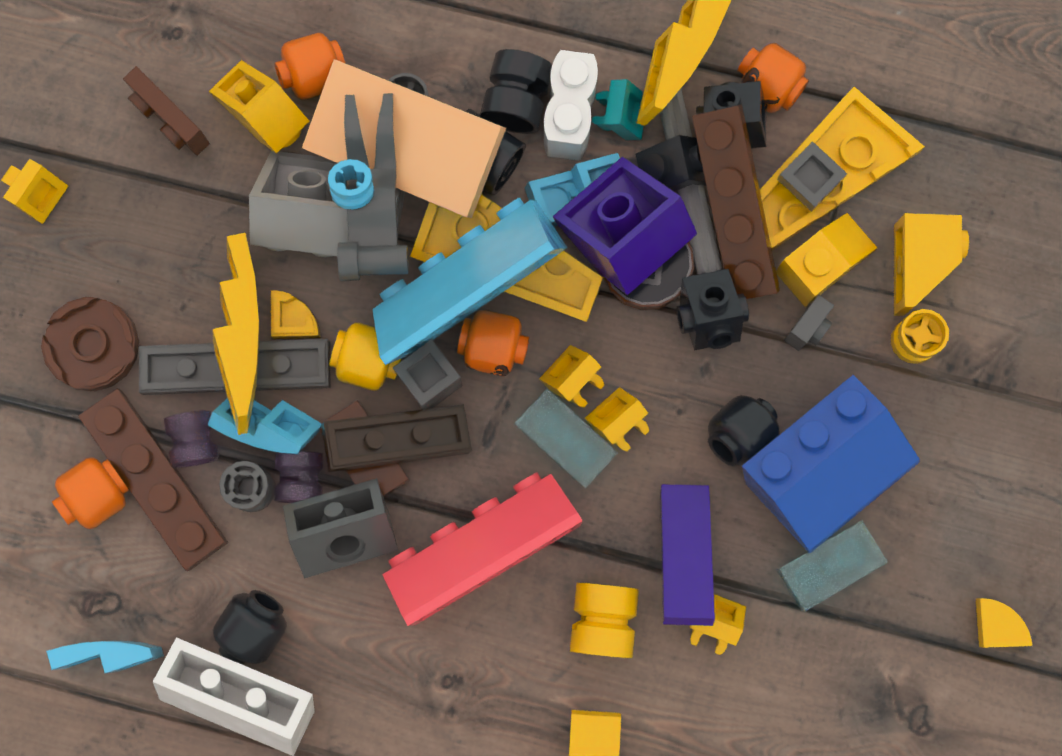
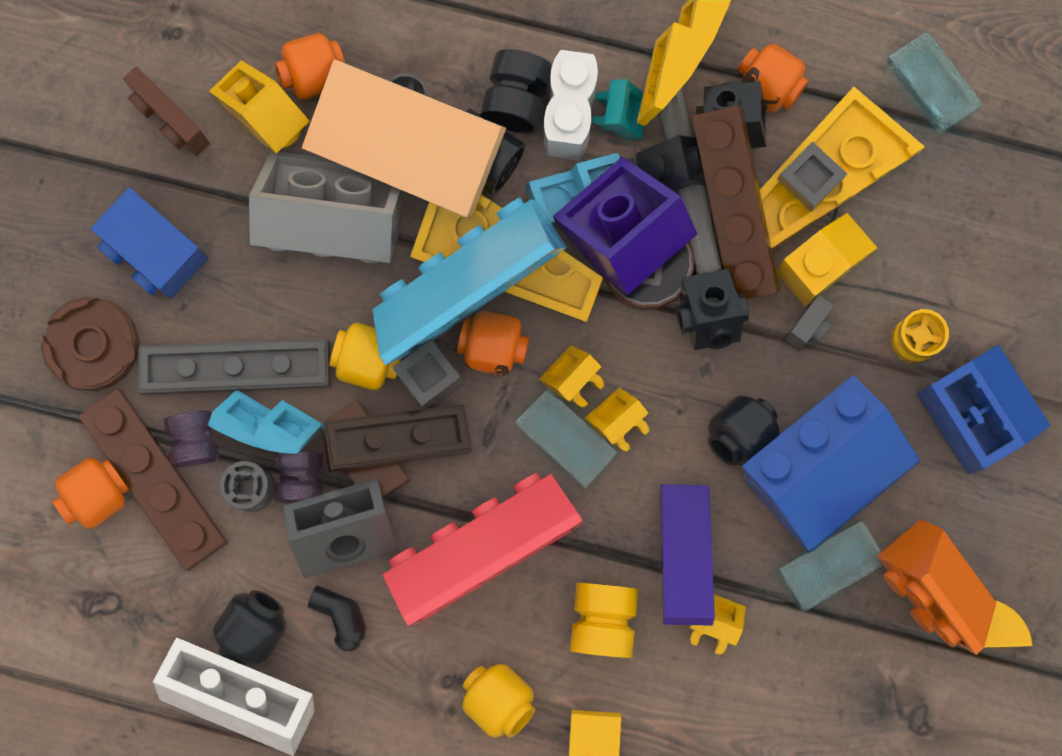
(33, 190): yellow tile -> none
(113, 654): medium azure slope -> none
(149, 243): none -> blue brick
(238, 342): yellow slope -> none
(291, 318): yellow tile -> none
(344, 614): none -> black arm
(349, 170): medium azure bush -> none
(373, 228): dark grey flag -> none
(498, 700): none -> yellow head
(925, 254): yellow slope -> none
(934, 83): none -> clear light blue plate
(939, 586): none -> orange slope
(984, 410): none -> blue slope

